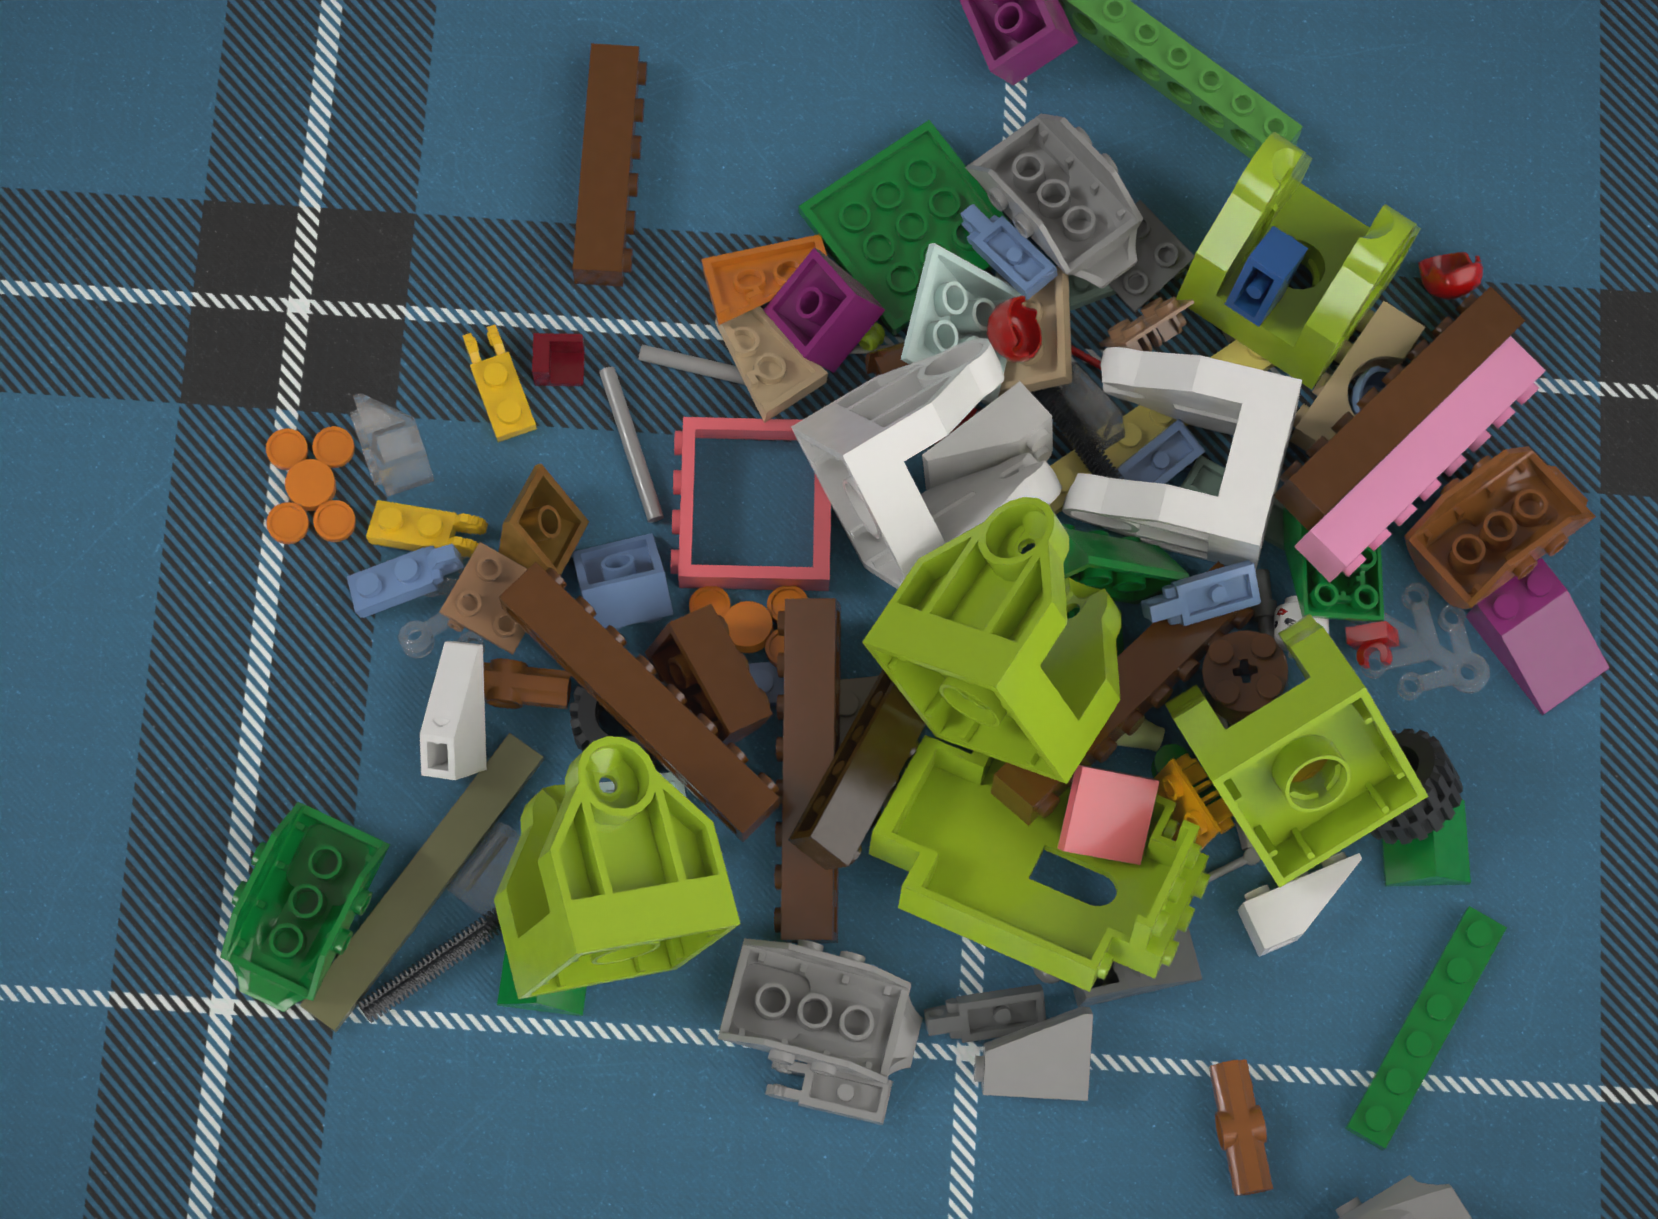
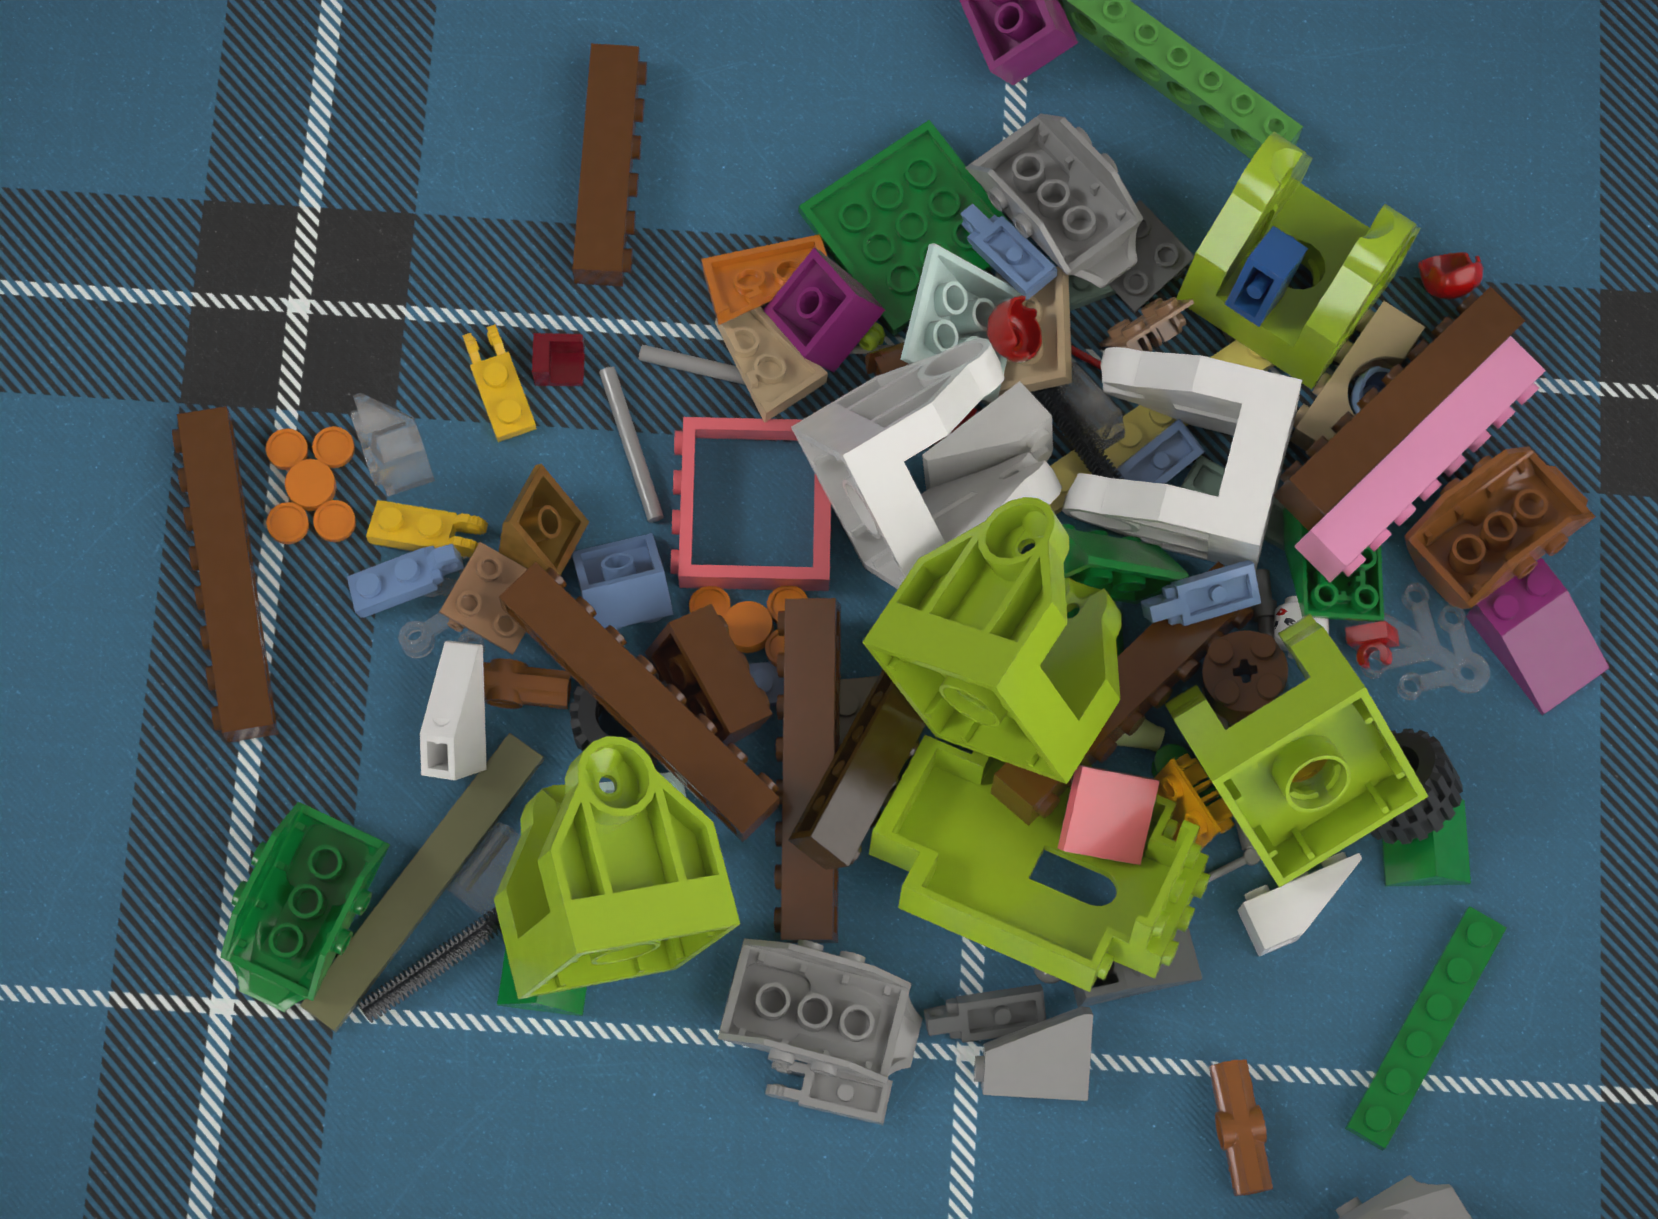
(226, 575): none -> reddish brown brick

